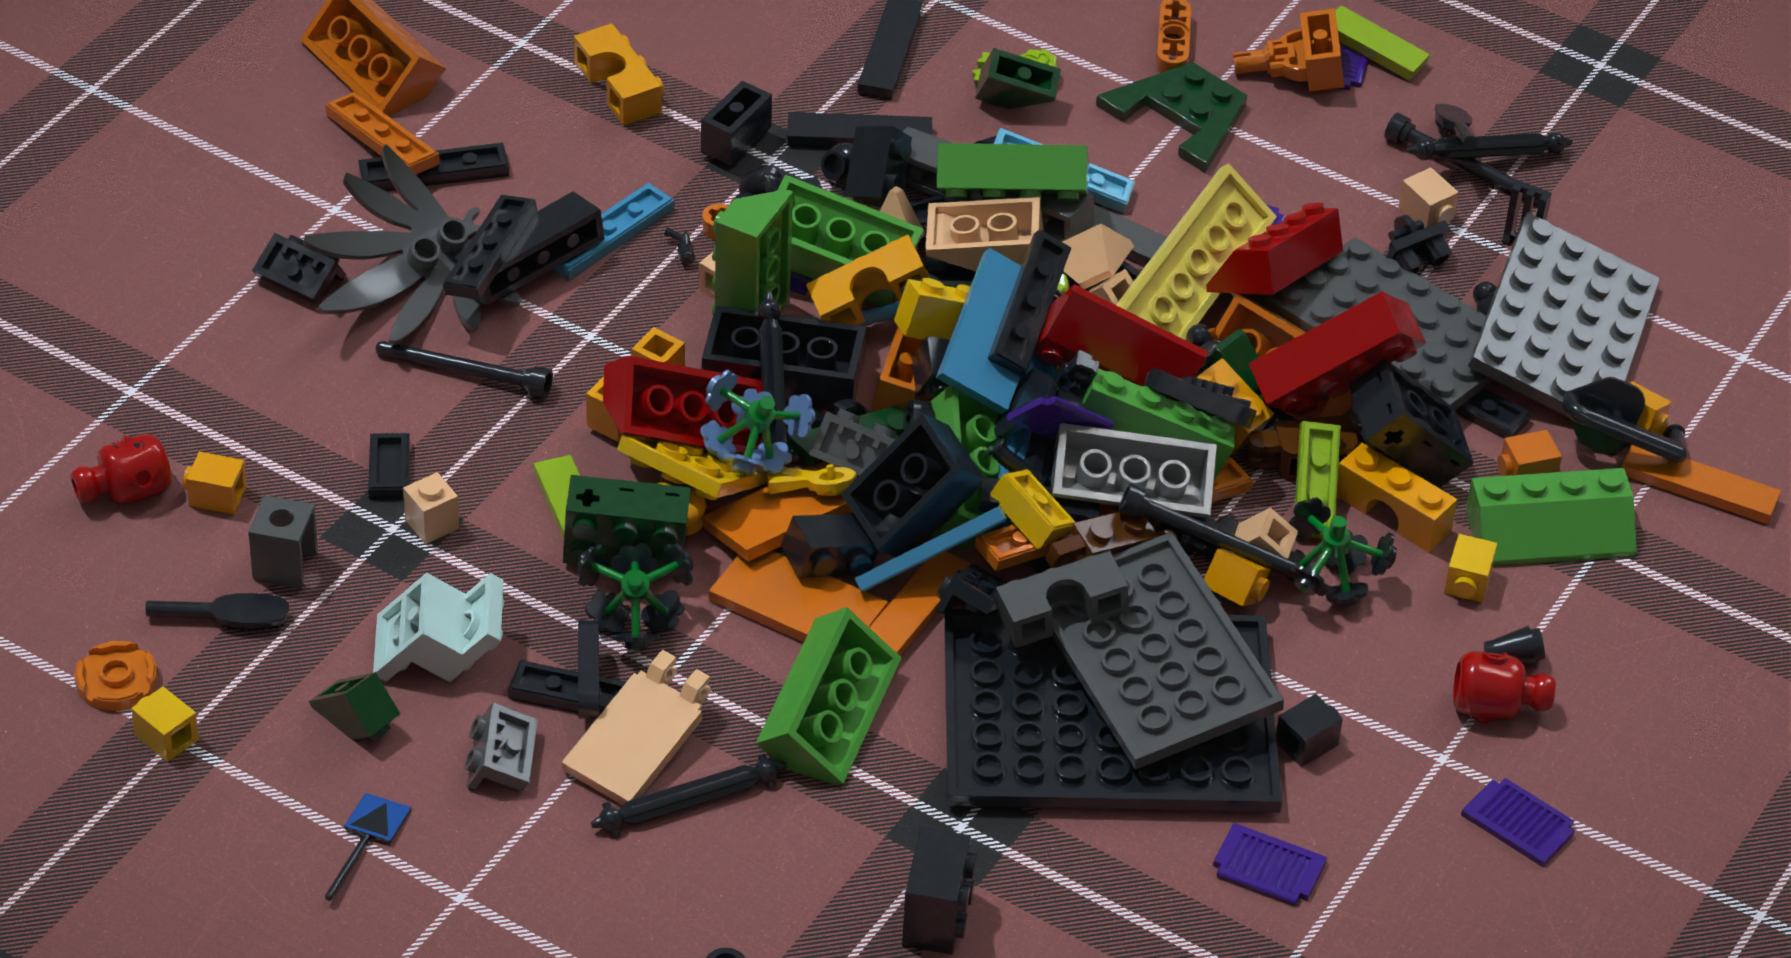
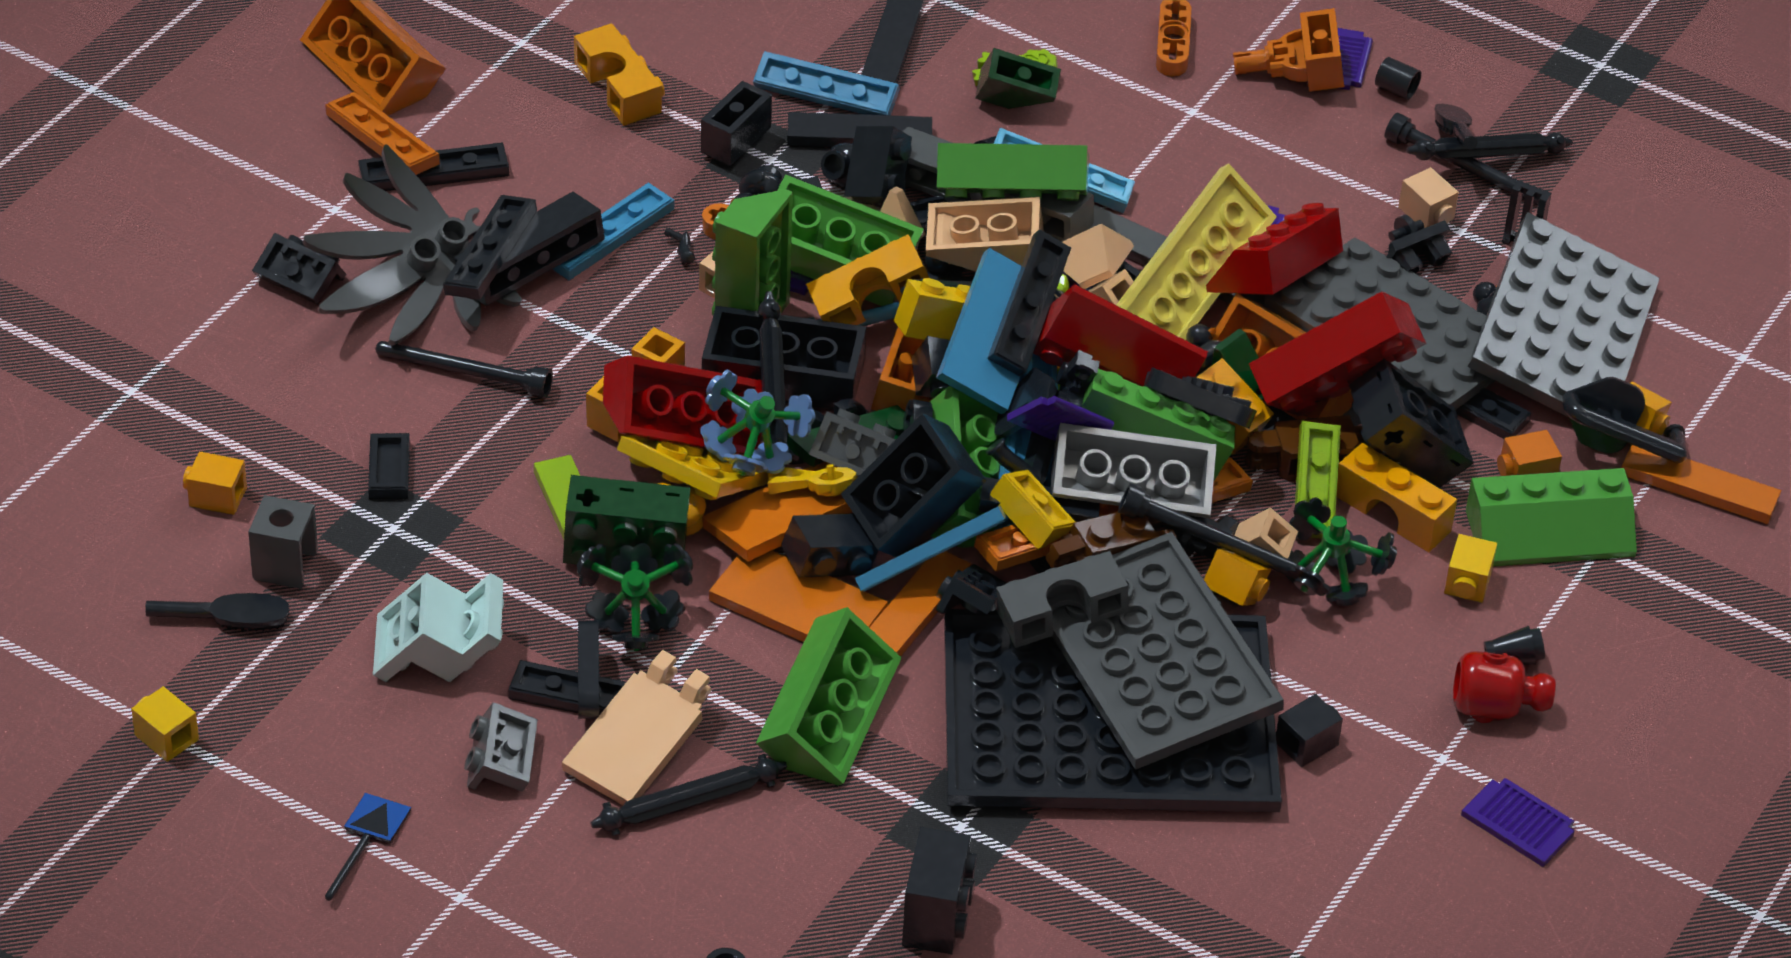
(115, 676): orange tile -> none
(125, 471): red piece -> none
(357, 706): dark green slope -> none
(431, 508): light nougat brick -> none
(825, 85): none -> dark azure tile
(1190, 100): dark green wing -> none
(1268, 864): dark purple window -> none
(1379, 44): lime tile -> none
(1398, 78): none -> black beam

